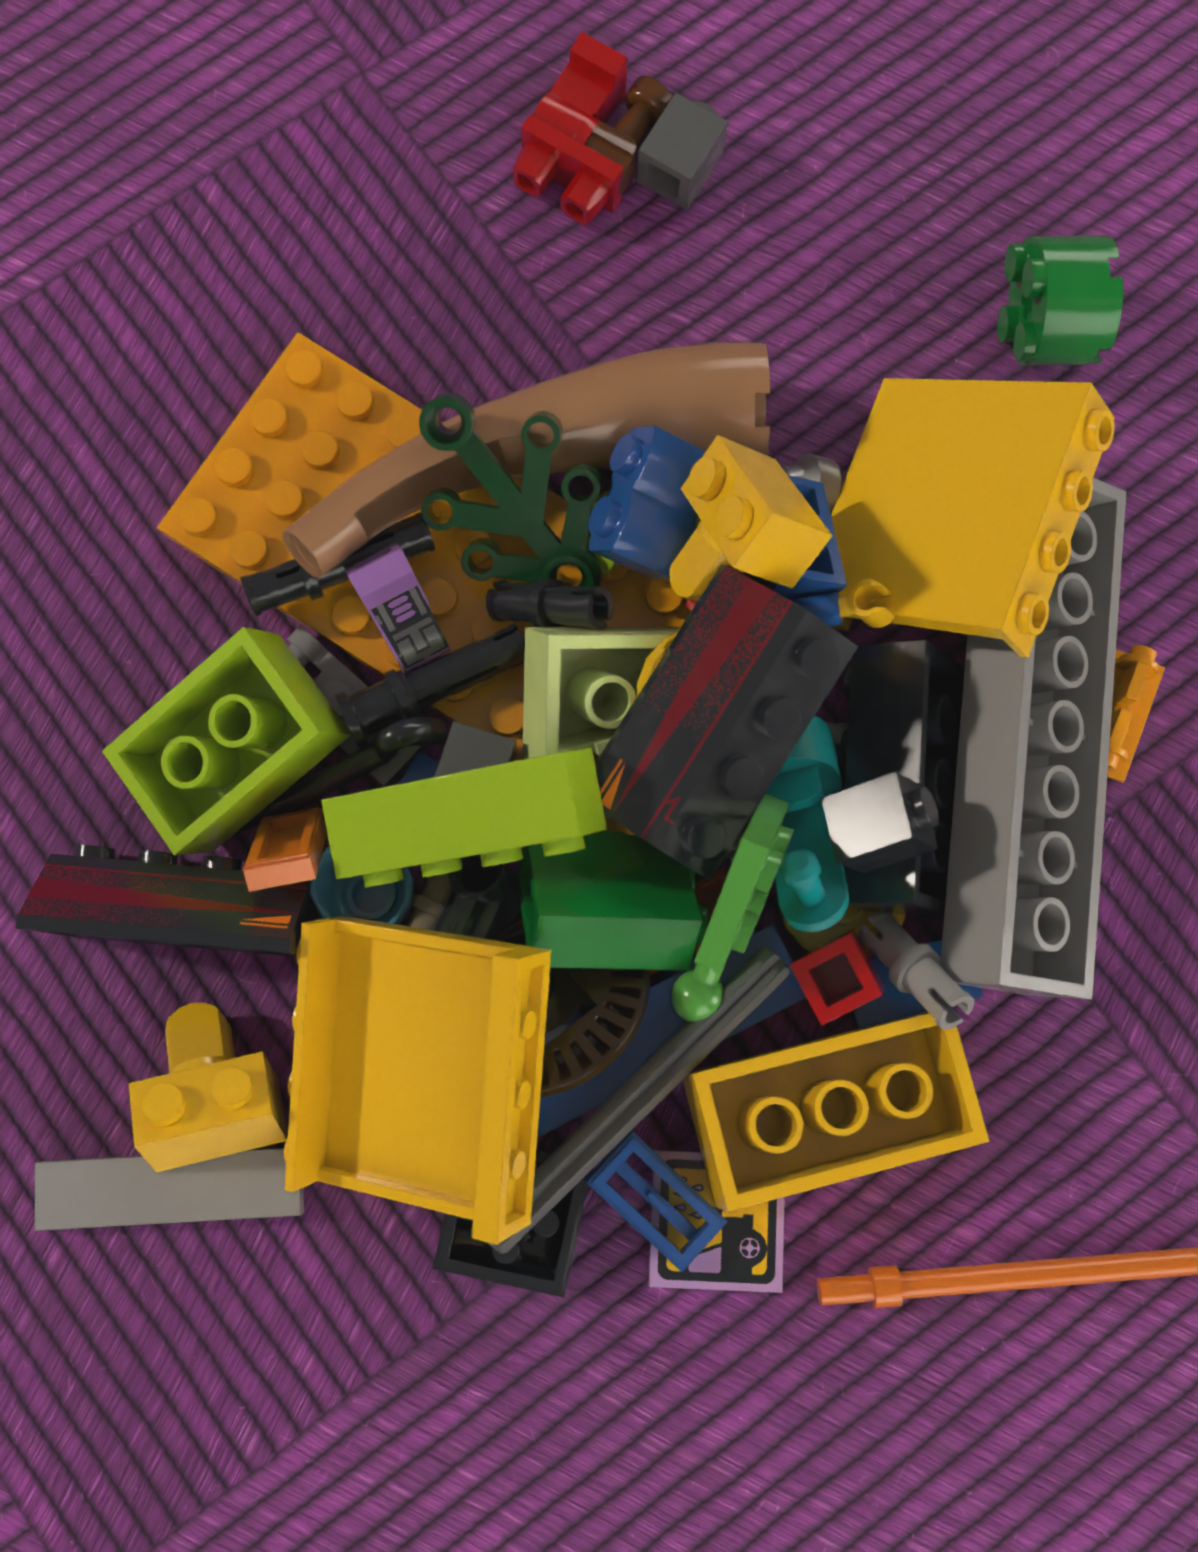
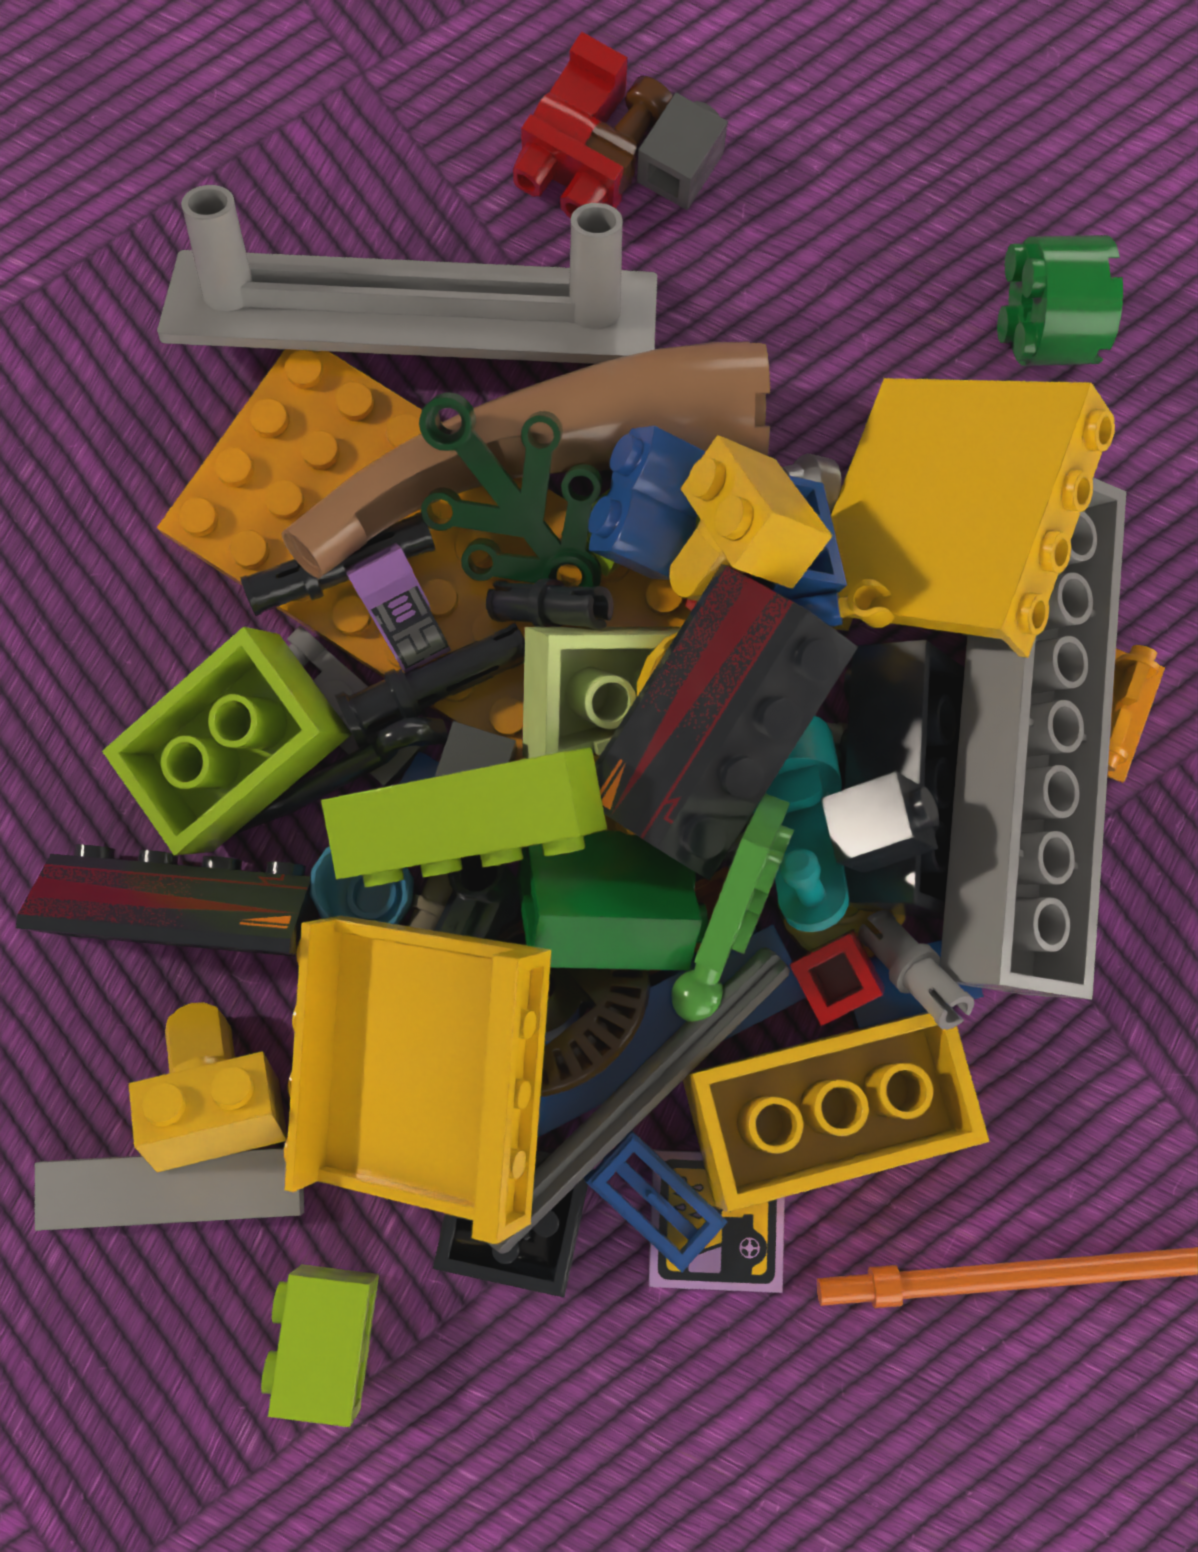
(286, 849): orange tile -> none
(321, 1345): none -> lime brick
(407, 305): none -> light grey piece

